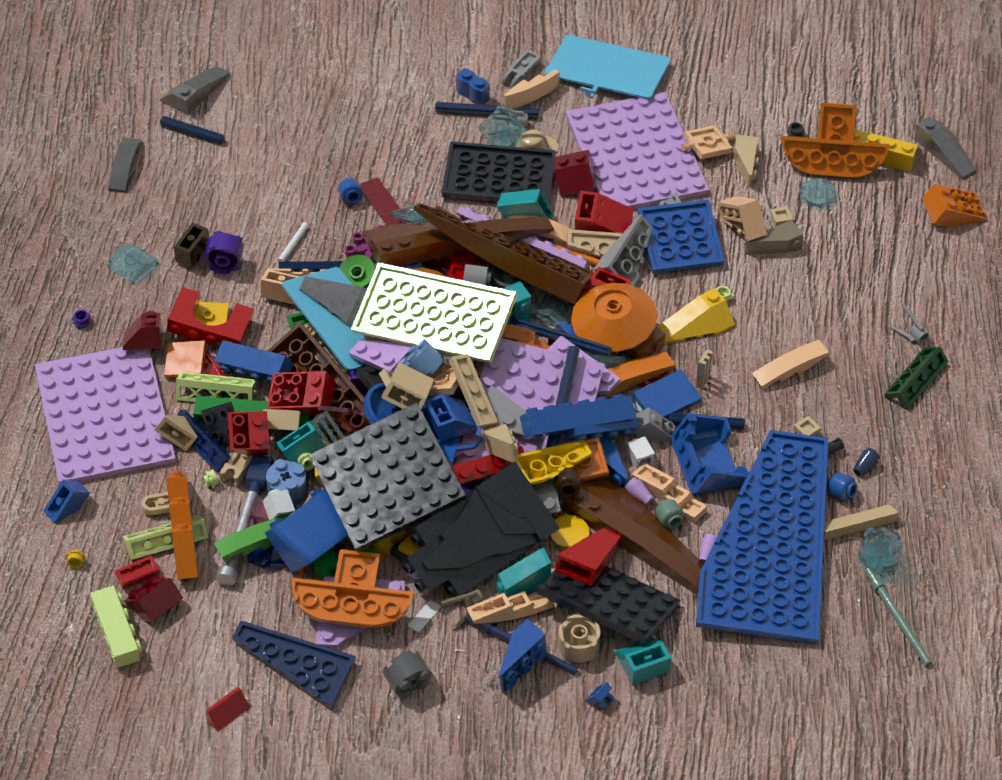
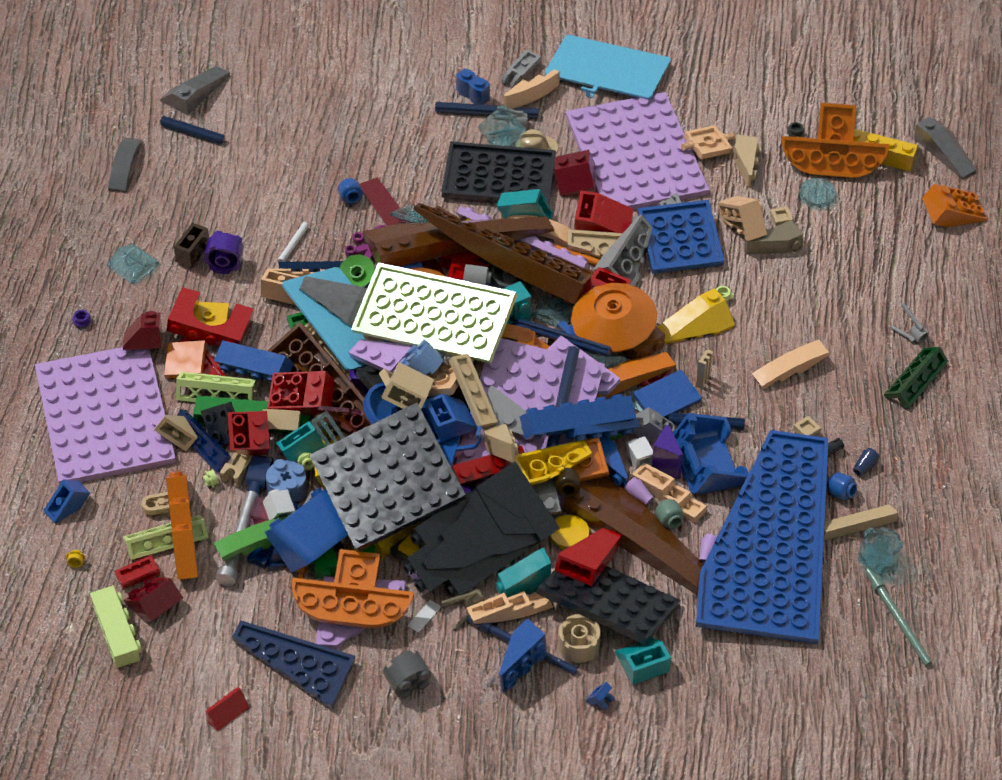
(667, 454): none -> slope

